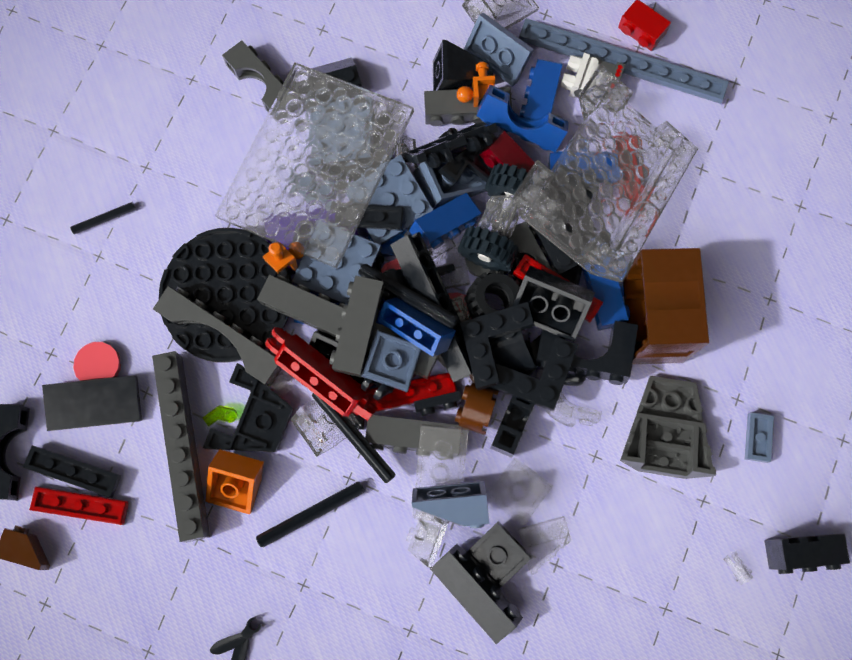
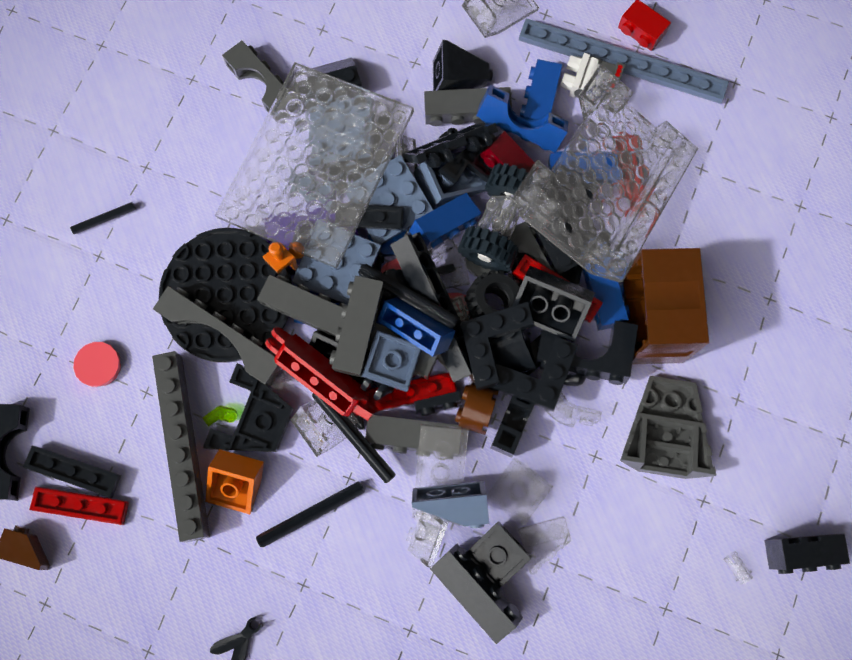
(92, 402): black tile -> none
(479, 85): orange piece -> none
(500, 48): sand blue plate -> none
(759, 437): sand blue plate -> none

